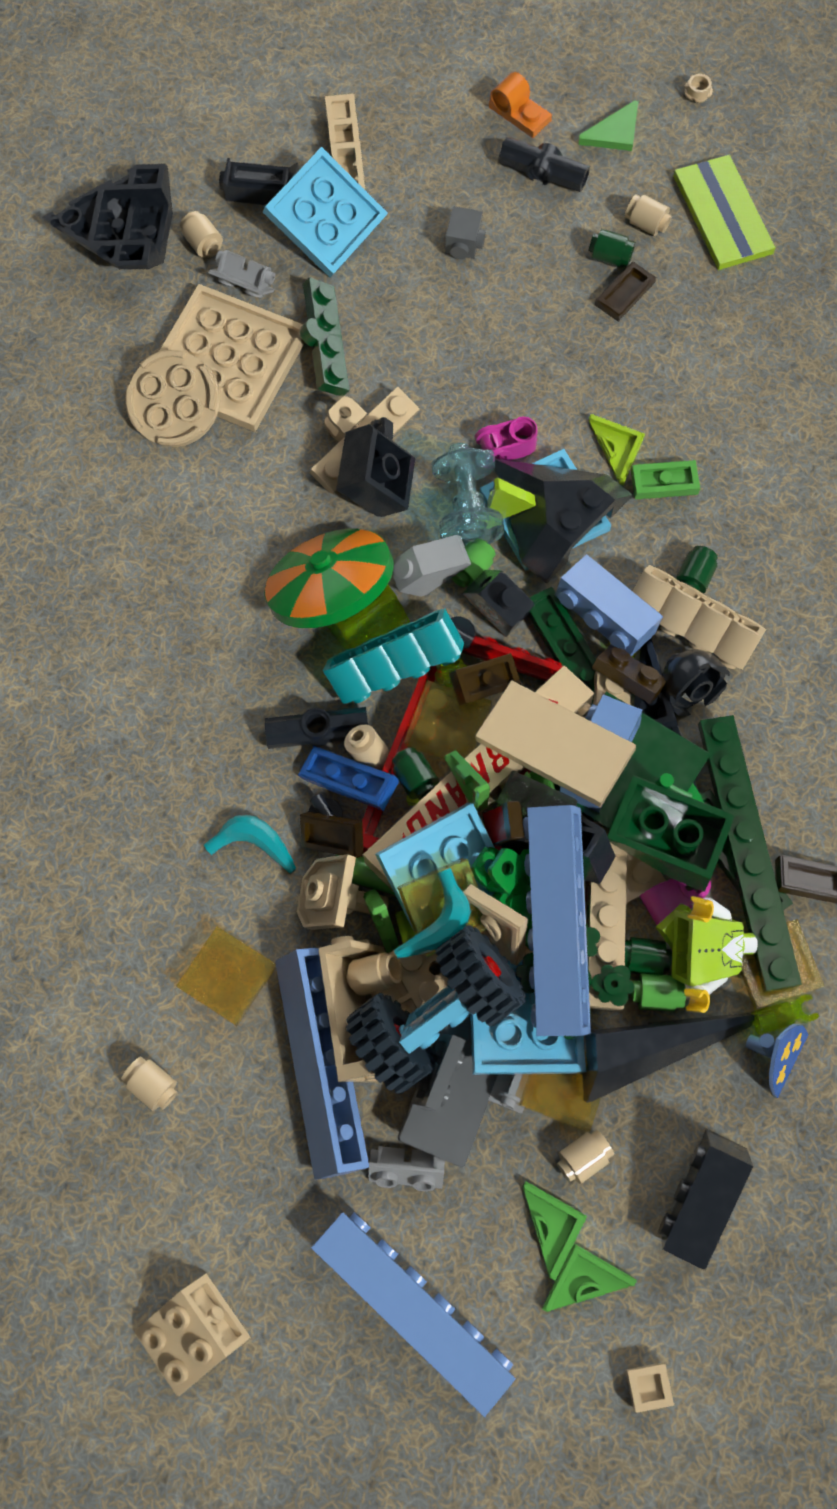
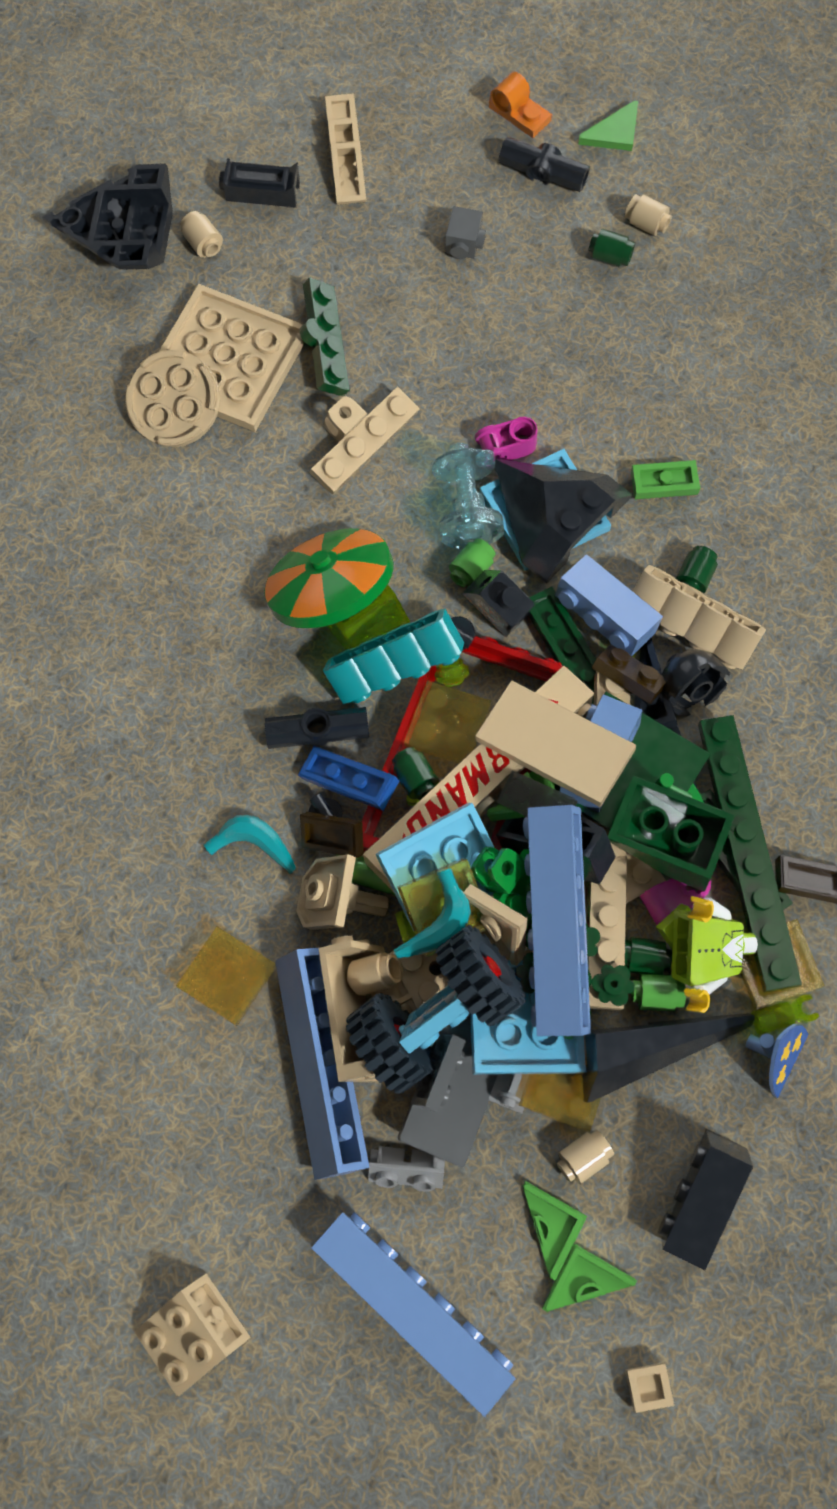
(150, 1083): tan brick -> none
(232, 273): light grey hinge -> none
(325, 212): medium azure plate -> none
(366, 746): tan brick -> none
(376, 469): black hinge -> none
(381, 920): bright green tile -> none
(429, 565): light grey slope -> none
(469, 780): bright green tile -> none
(484, 679): dark brown plate -> none
(504, 823): tile -> none
(509, 498): lime tile -> none
(618, 444): lime tile -> none
(625, 291): dark brown tile -> none
(698, 88): tan plate -> none
(724, 212): lime tile -> none

